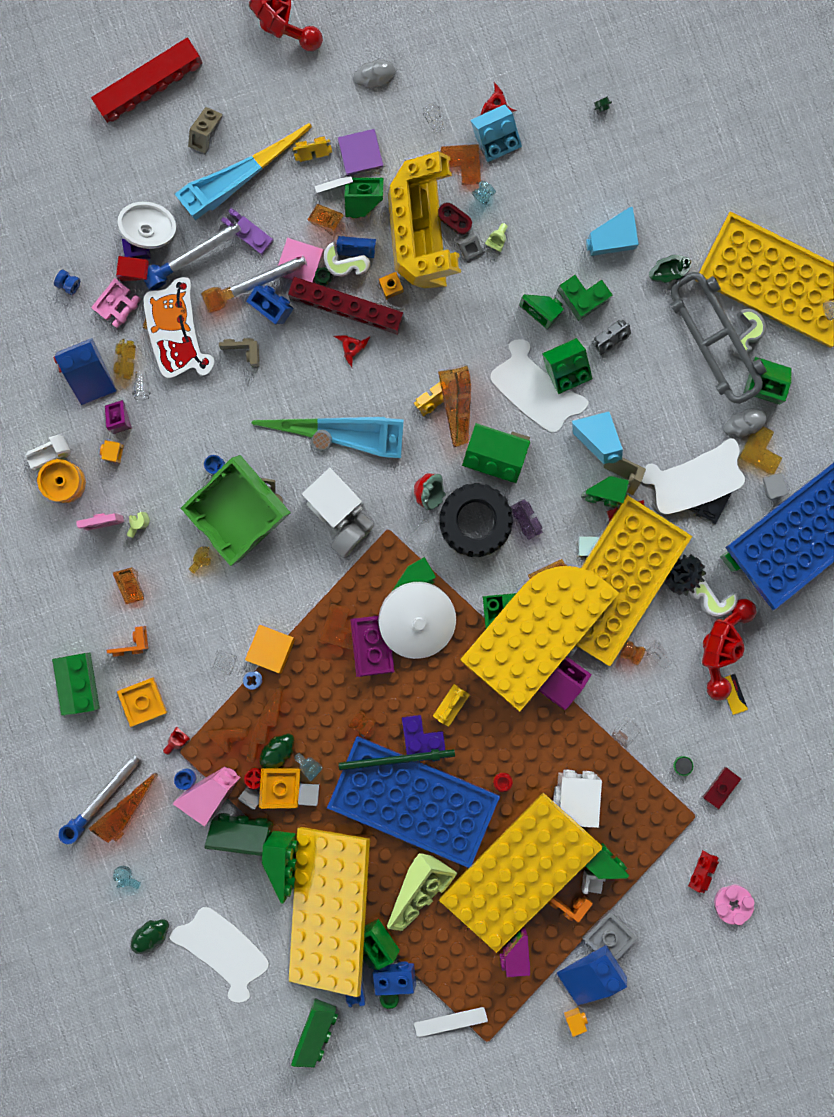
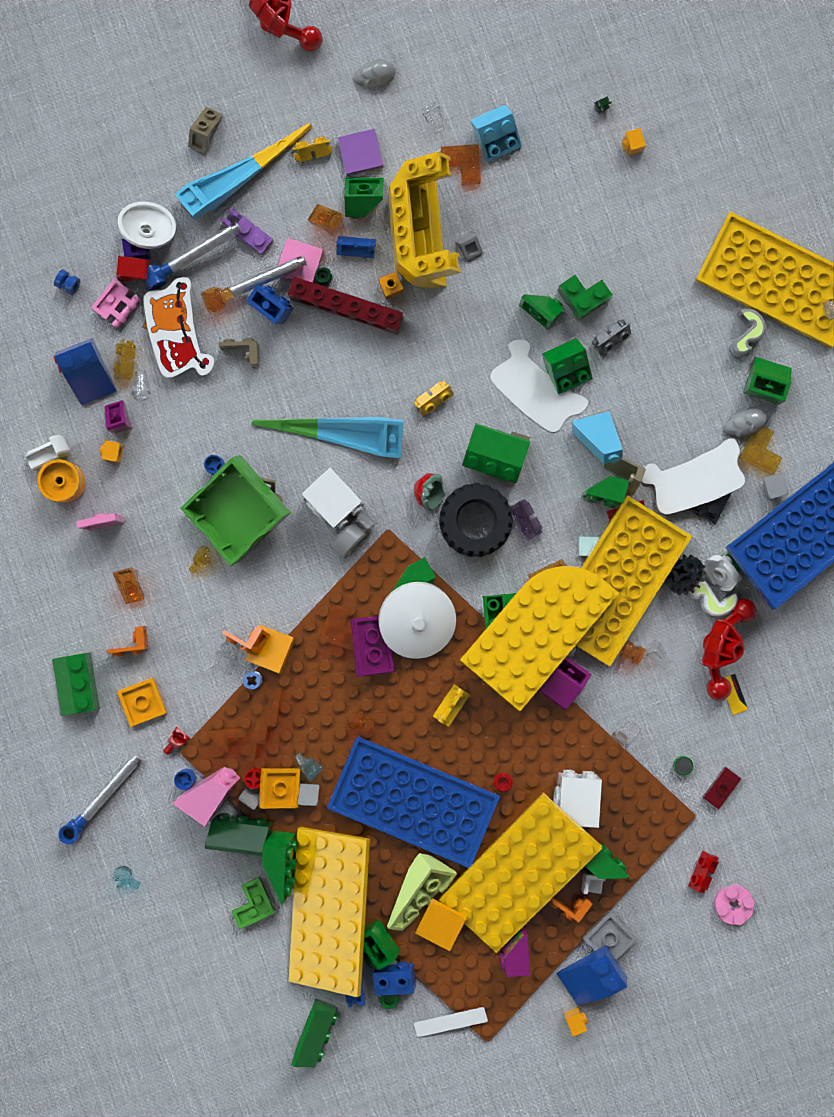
(113, 823): clear orange wedge -> none
(140, 523): yellowish green piece -> none
(147, 80): red brick -> none
(149, 936): dark green arm -> none
(223, 949): white sticker -> none
(255, 642): none -> orange bracket
(258, 906): none -> bright green plate
(277, 751): dark green arm -> none
(321, 439): tile -> none
(332, 184): white sticker -> none
(345, 266): animal -> none
(349, 354): red piece -> none
(416, 740): dark purple plate -> none
(434, 755): dark green bar -> none
(441, 924): none -> light orange tile
(456, 217): dark red plate -> none
(457, 399): clear orange wedge -> none
(483, 192): clear light blue wheel -> none
(497, 238): yellowish green piece -> none
(498, 95): red piece -> none
(614, 235): medium azure slope -> none
(633, 142): none -> light orange plate
(670, 268): dark green arm -> none
(722, 572): none -> white plate
(755, 368): dark grey bar -> none

